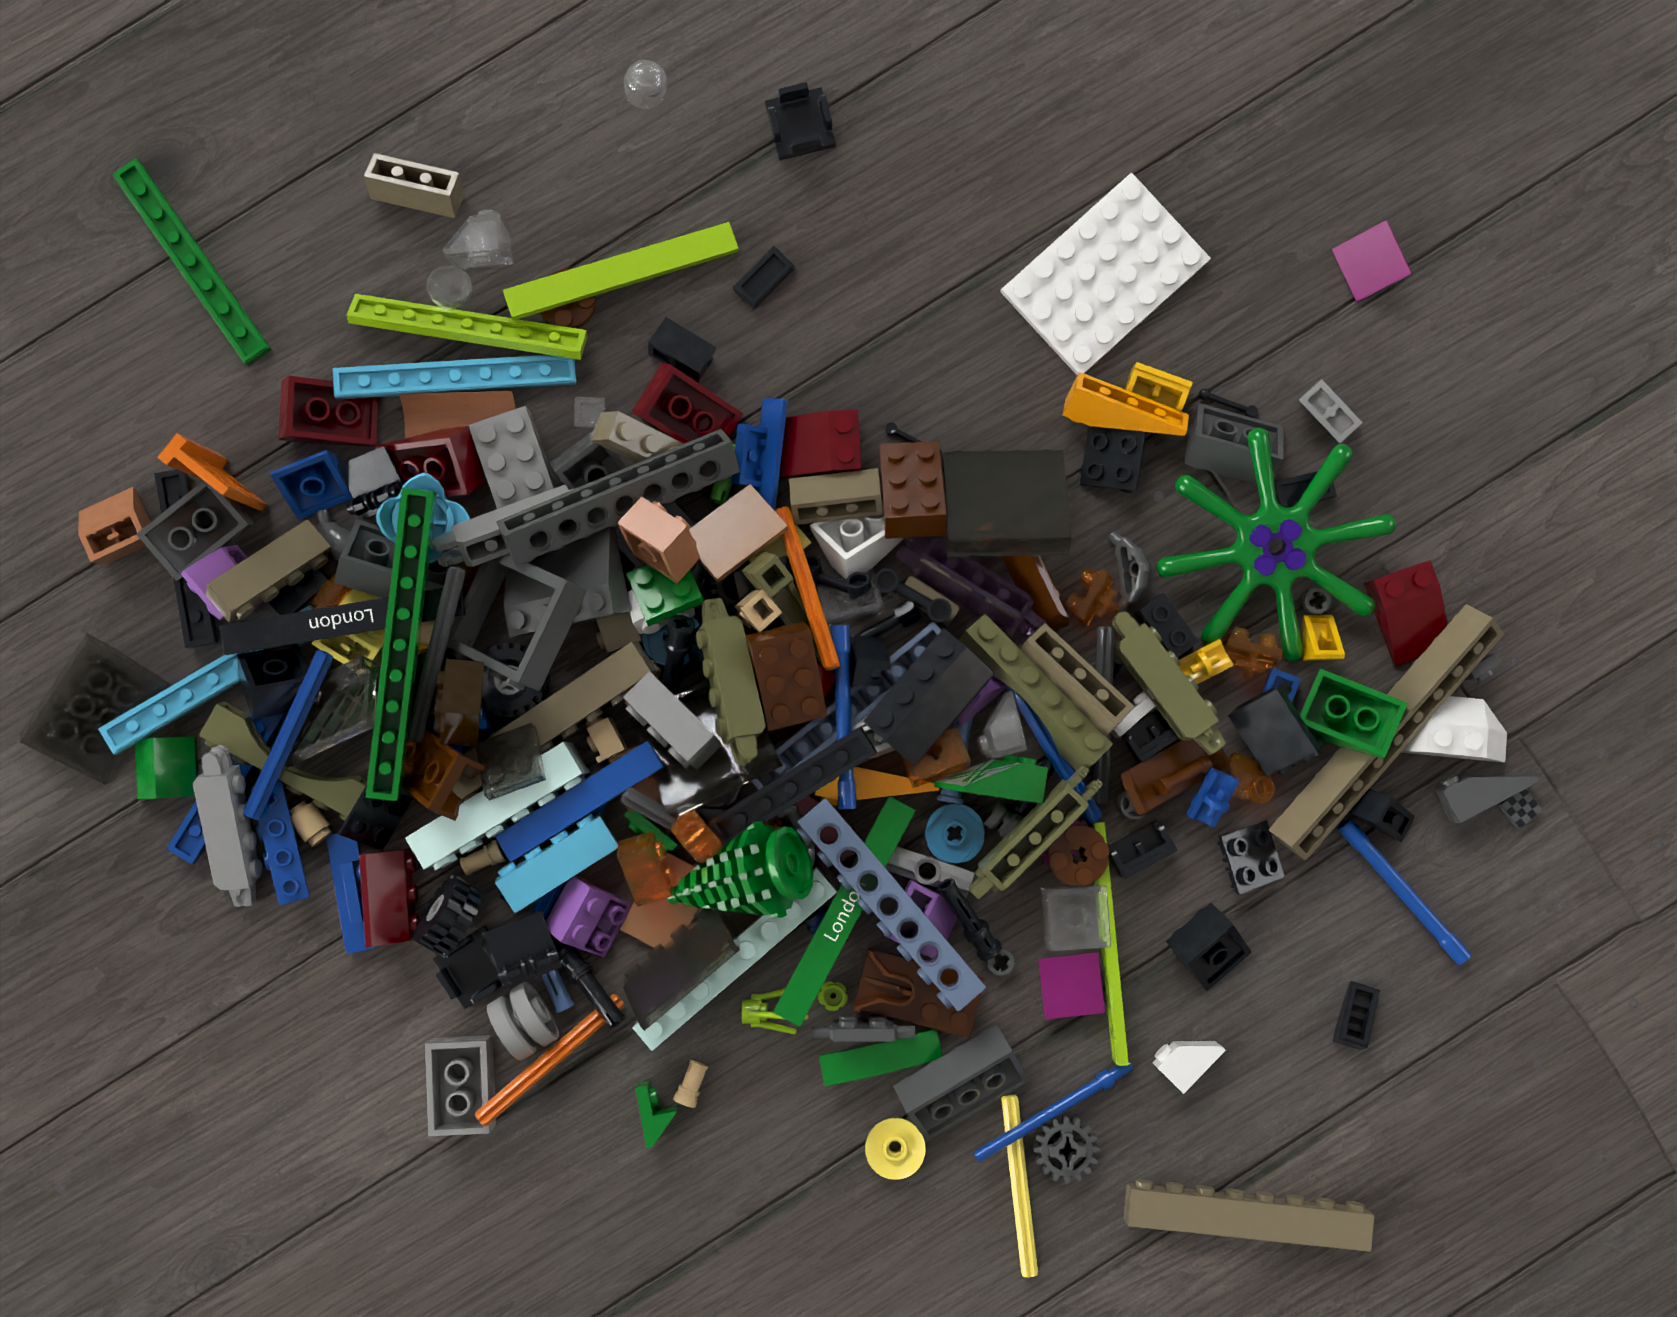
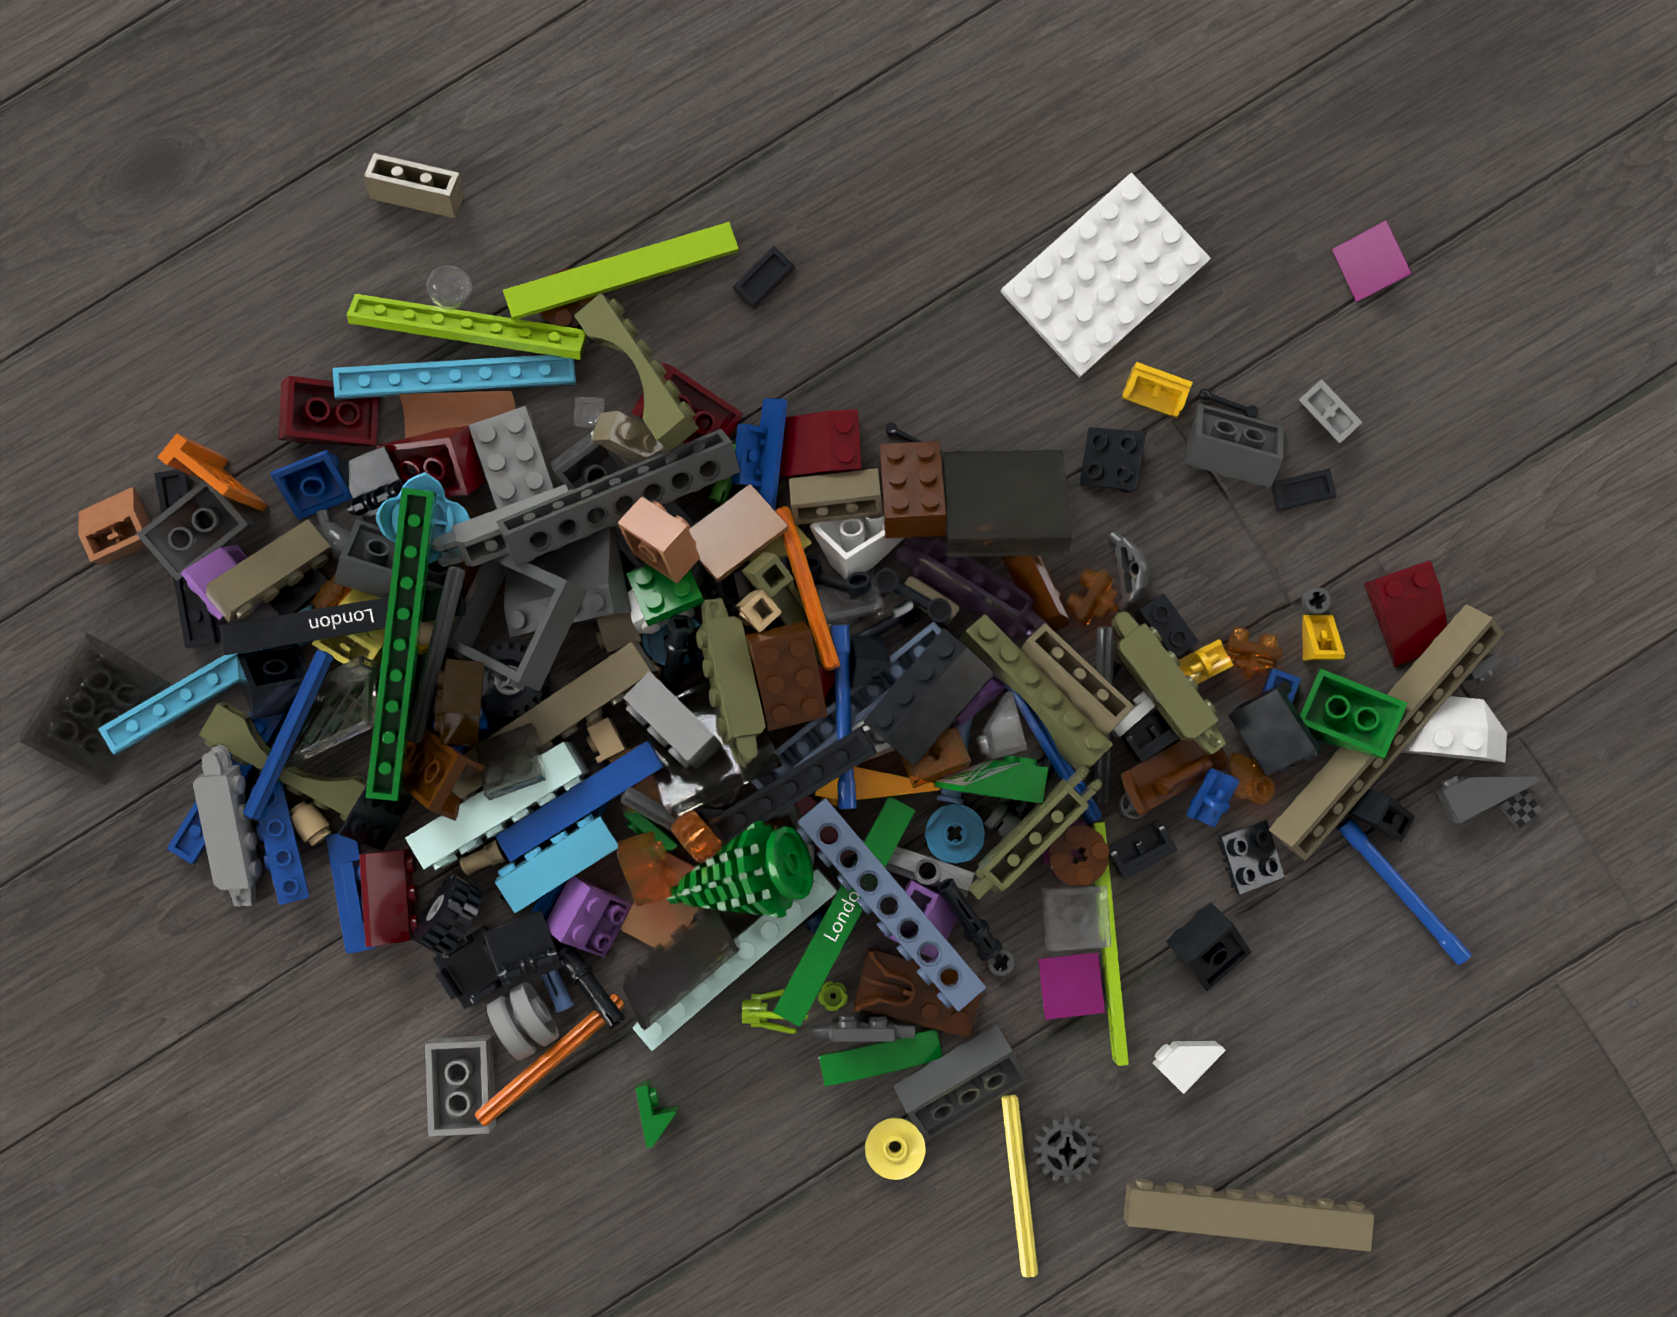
(166, 767): green slope -> none
(192, 262): green tile -> none
(481, 242): clear slope -> none
(645, 84): clear hair -> none
(663, 411): none -> olive arch
(681, 349): black hinge -> none
(689, 1090): tan pin -> none
(800, 121): black panel -> none
(1103, 1080): blue bar -> none
(1110, 406): light orange slope -> none
(1298, 547): green animal -> none
(1367, 1019): black slope -> none

